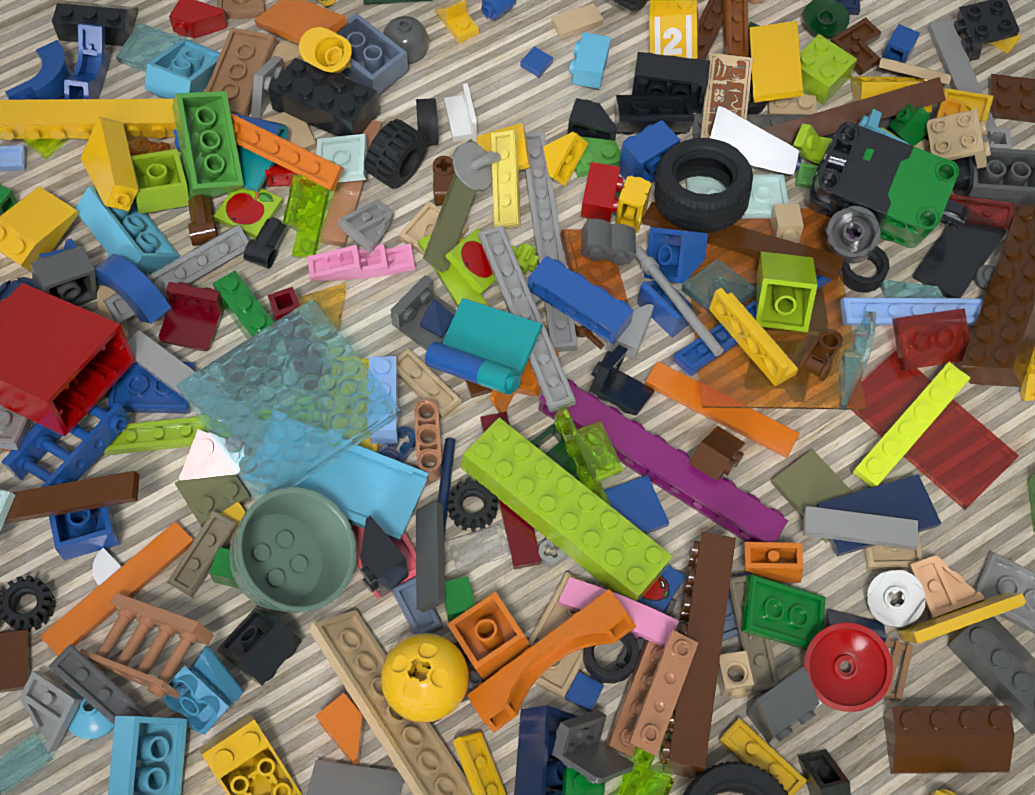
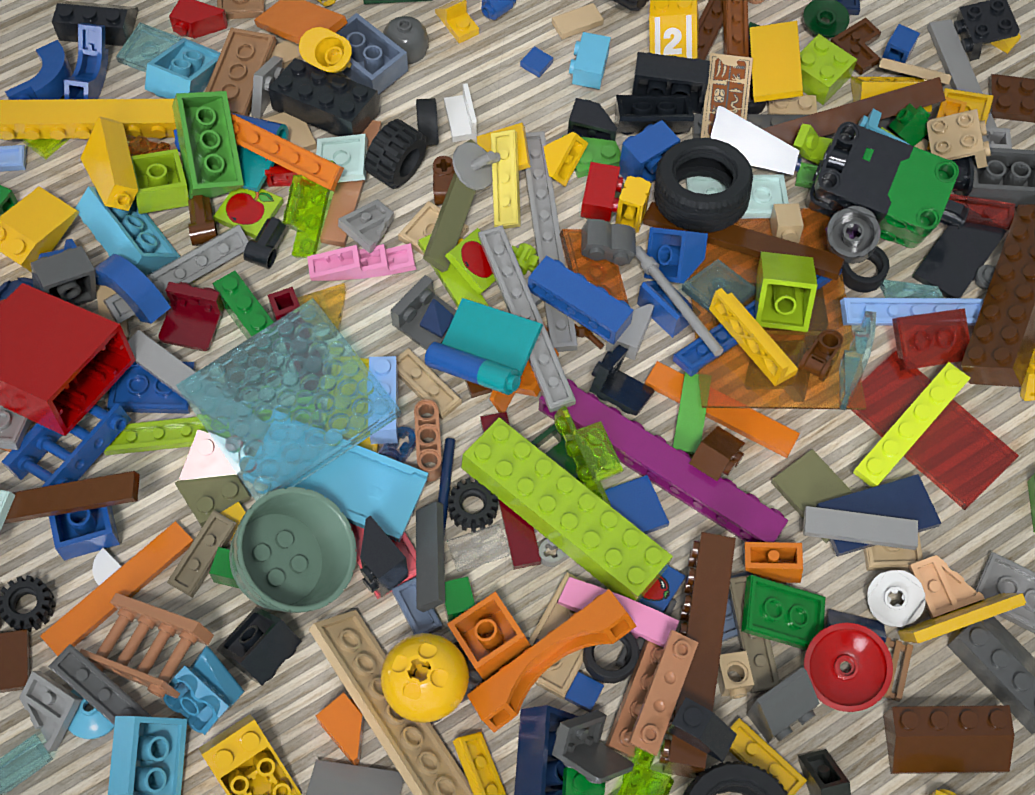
(690, 416): none -> bright green tile
(702, 729): none -> black slope

